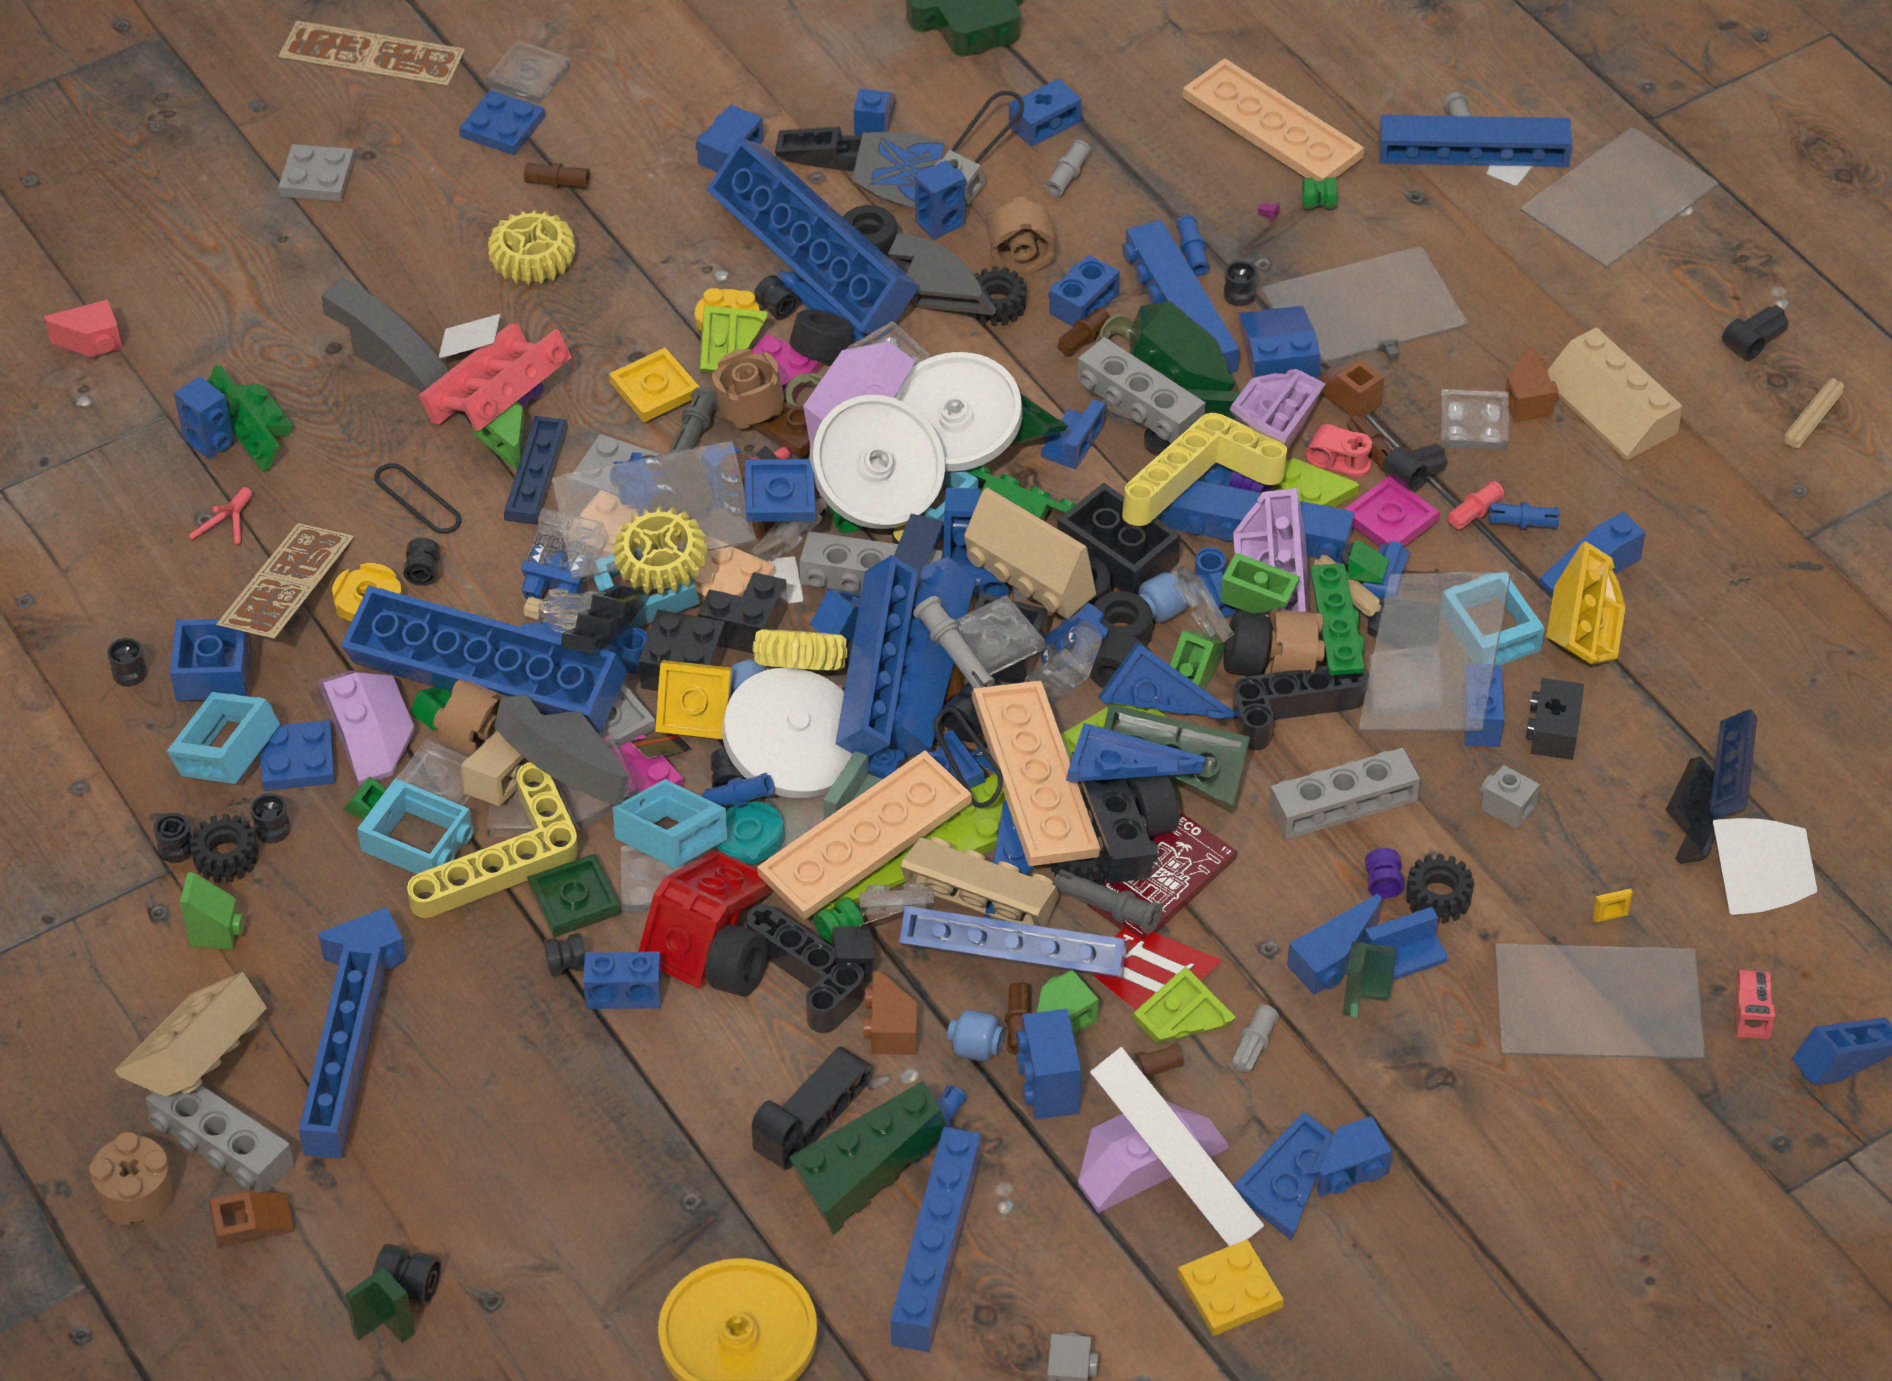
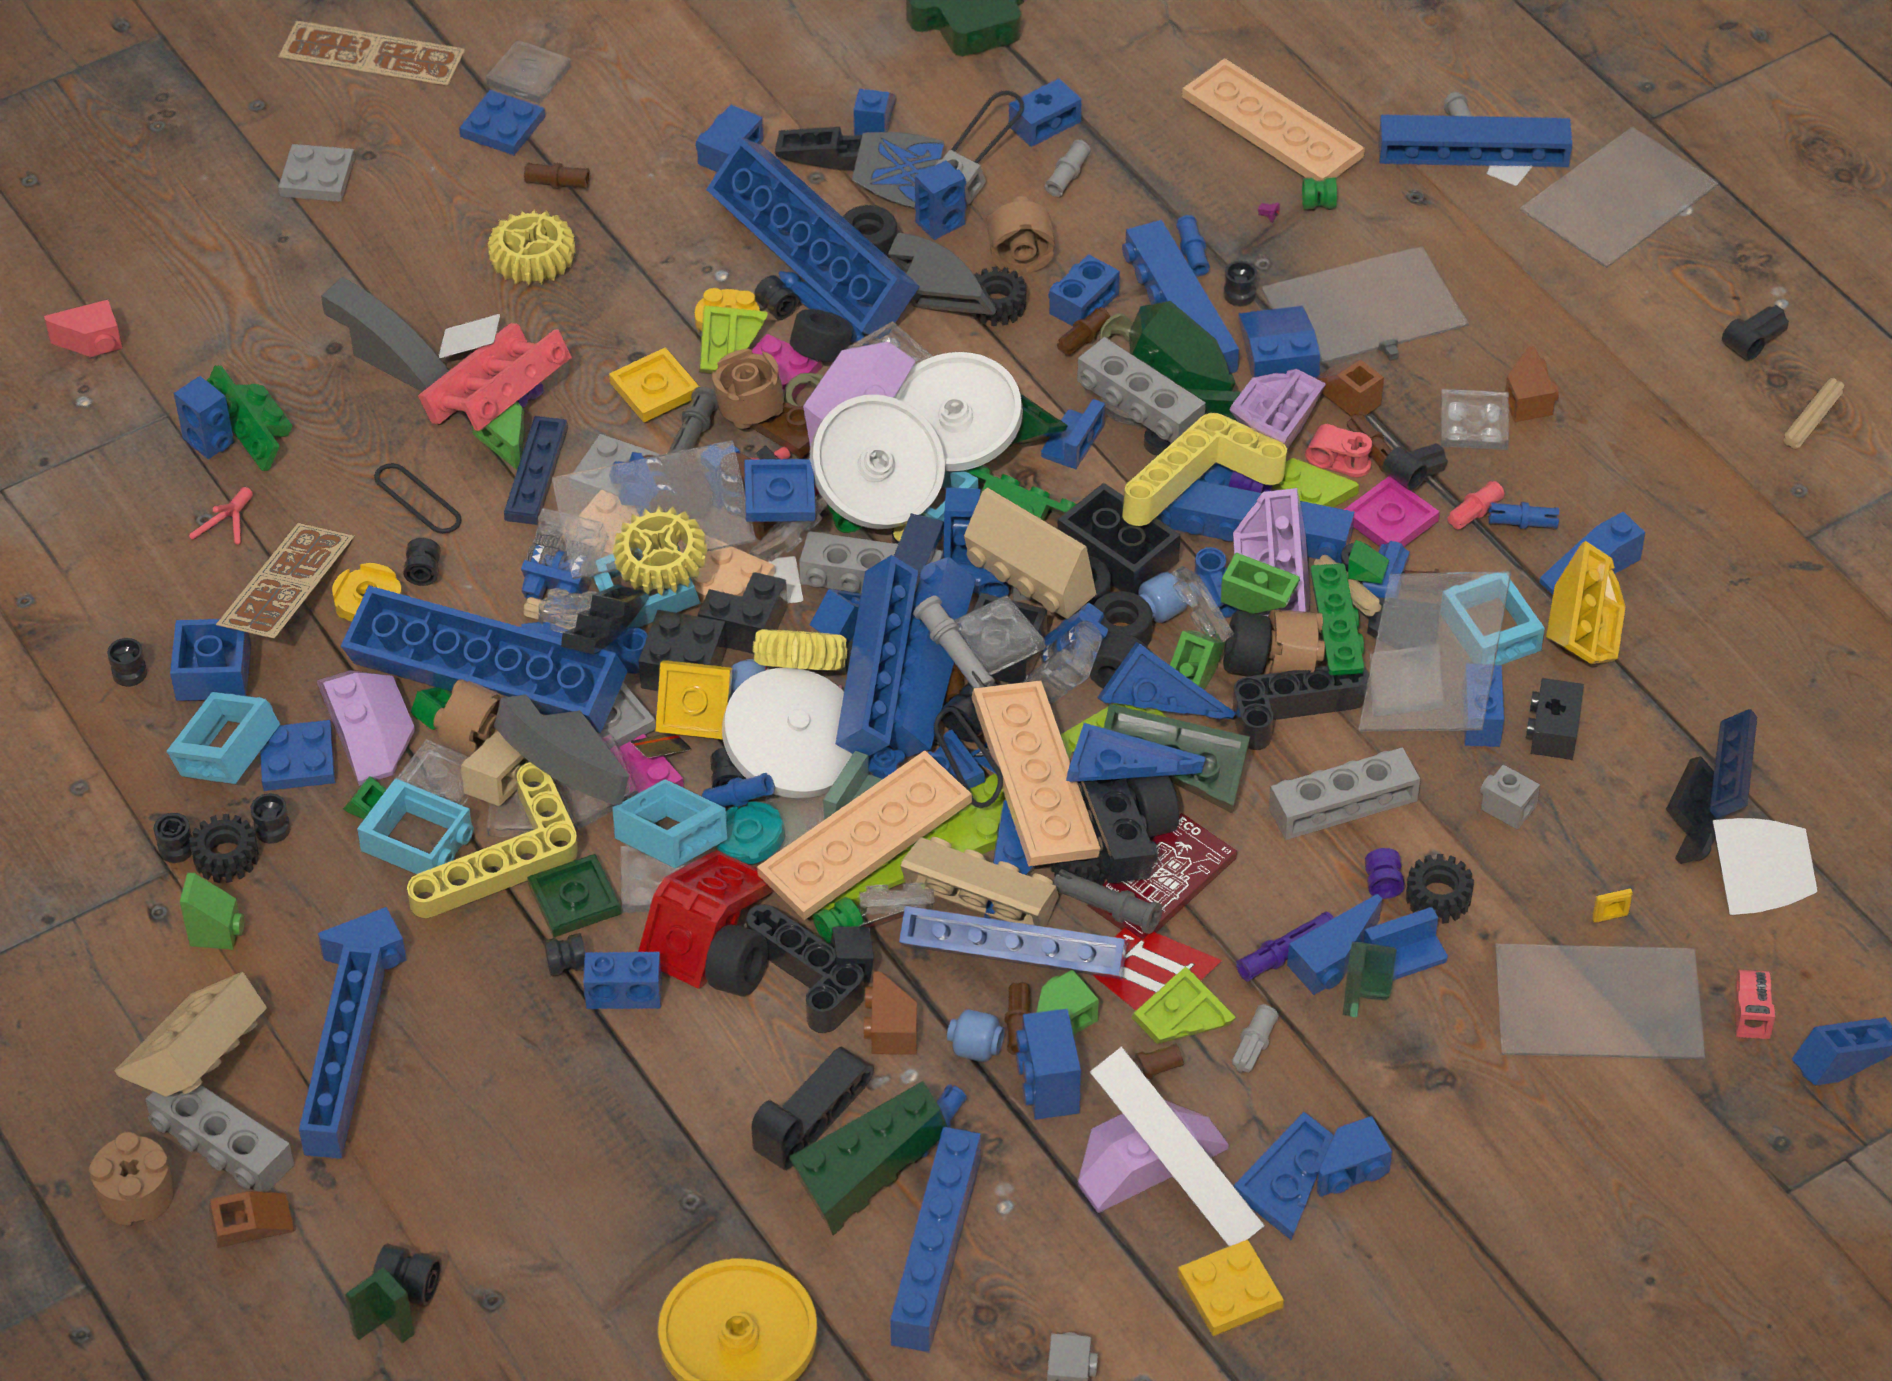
(1274, 953): none -> dark purple pin
(1614, 395): tan slope -> none

